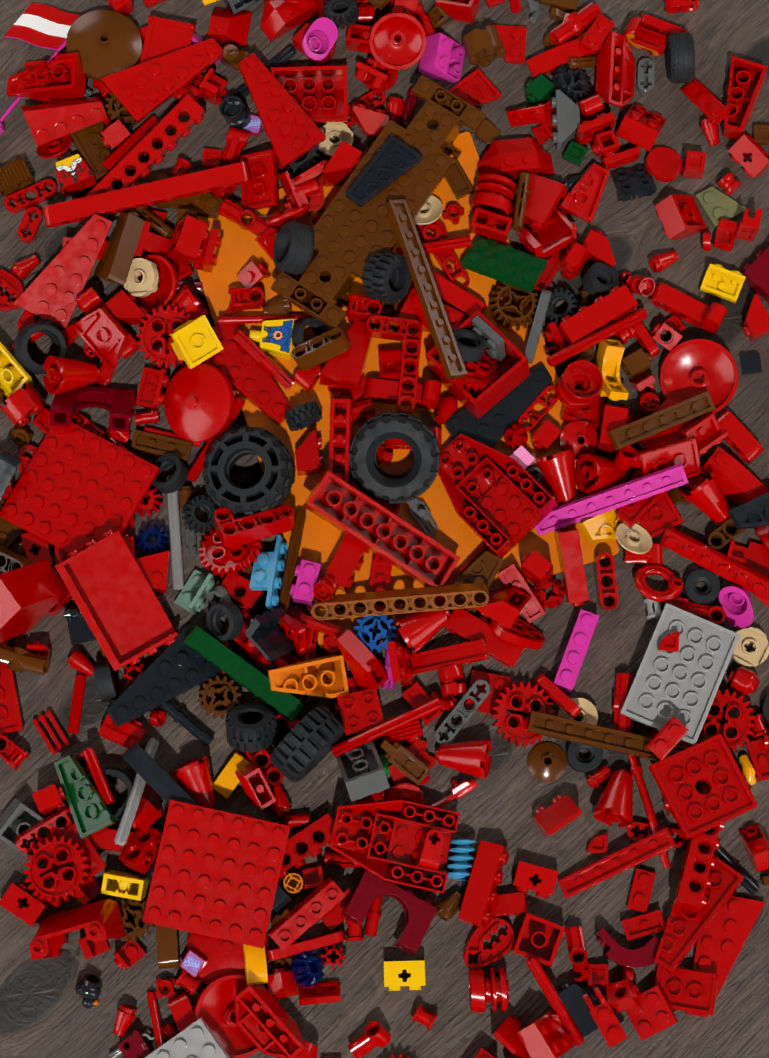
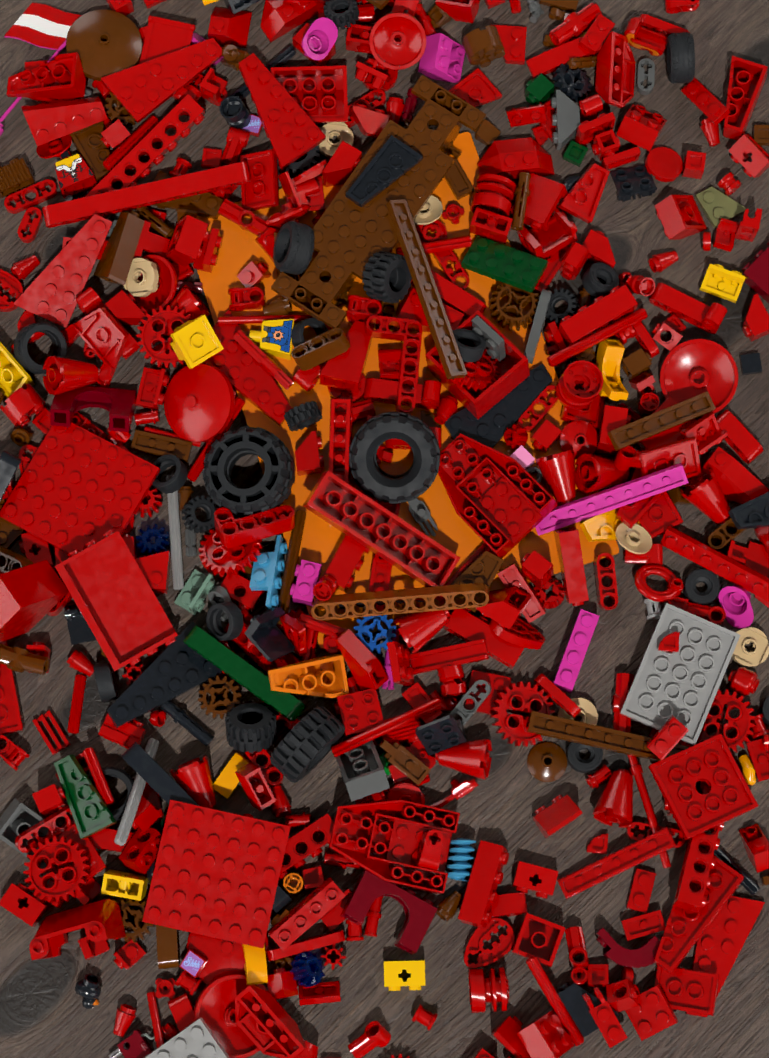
(441, 734): none -> black bracket
(574, 975): none -> red hinge

